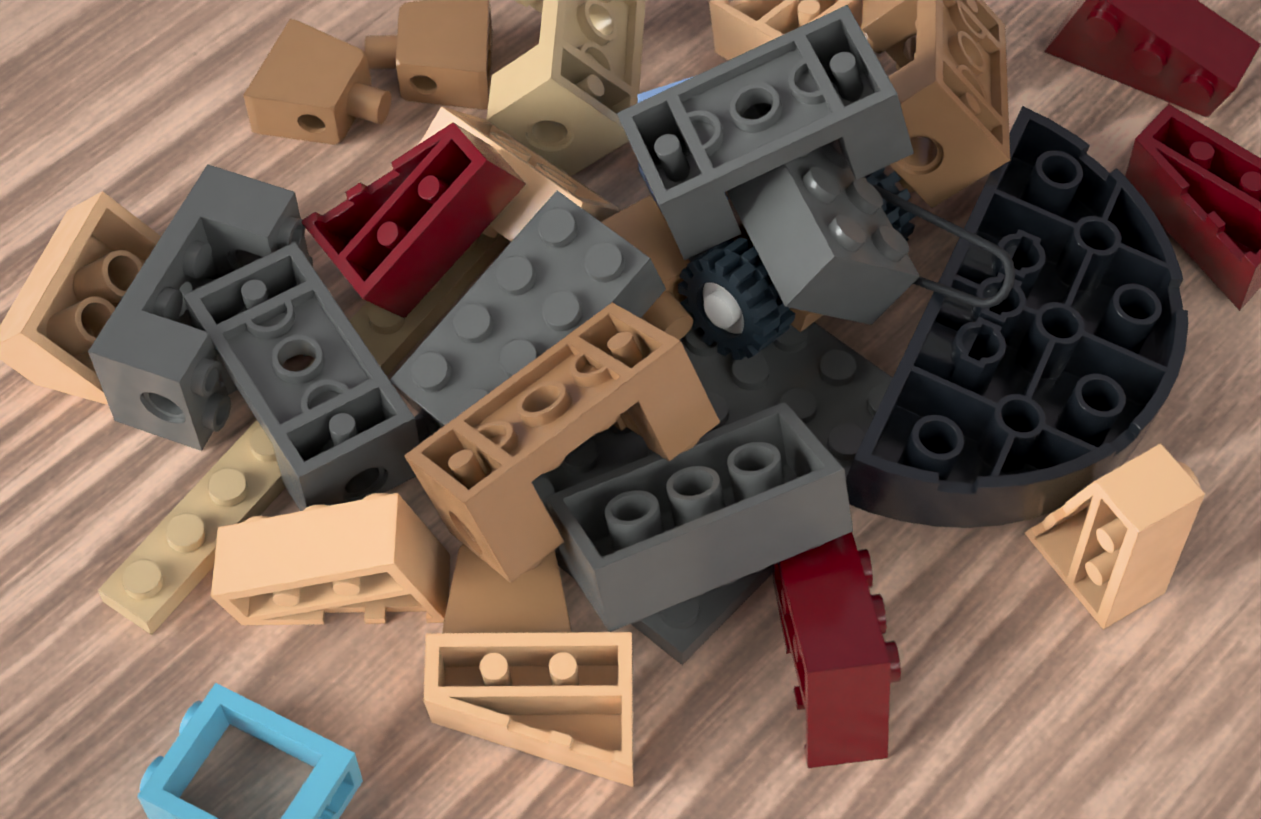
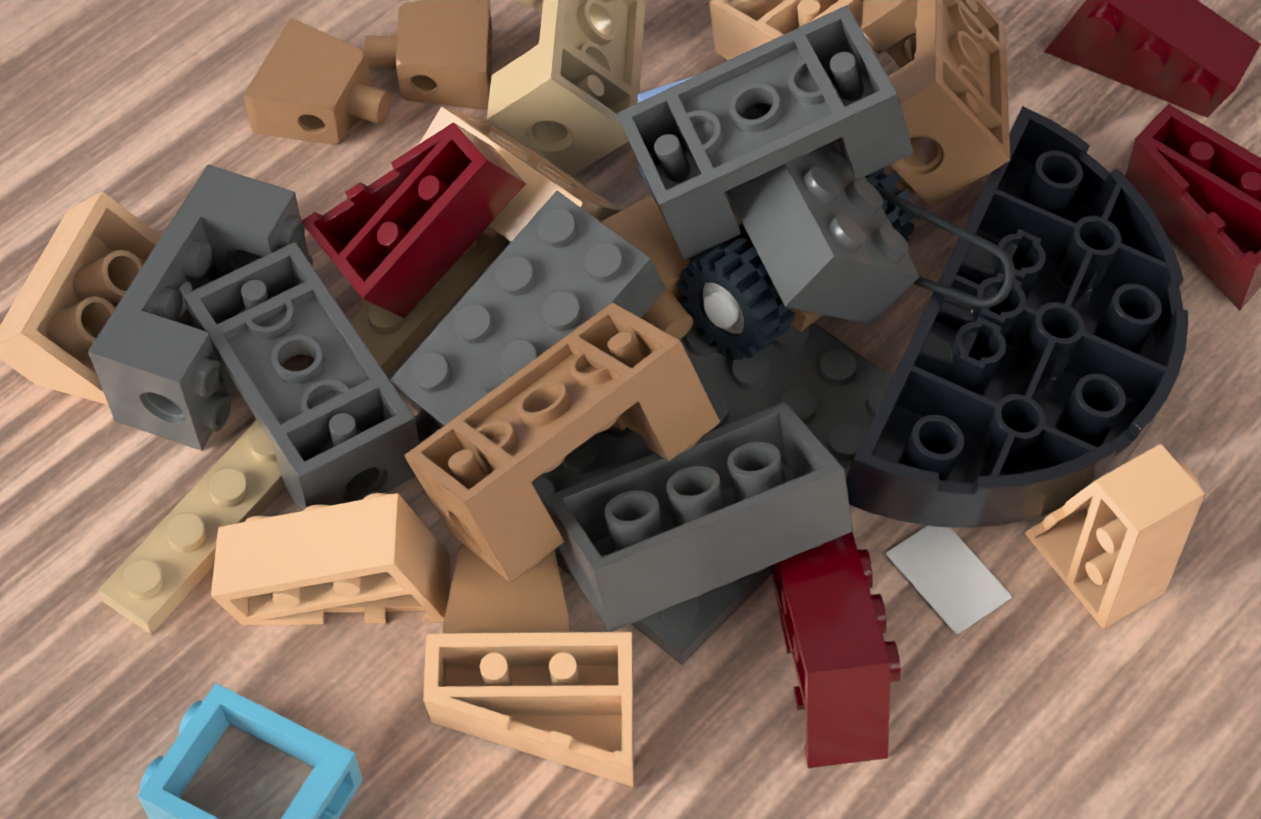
(949, 576): none -> white sticker

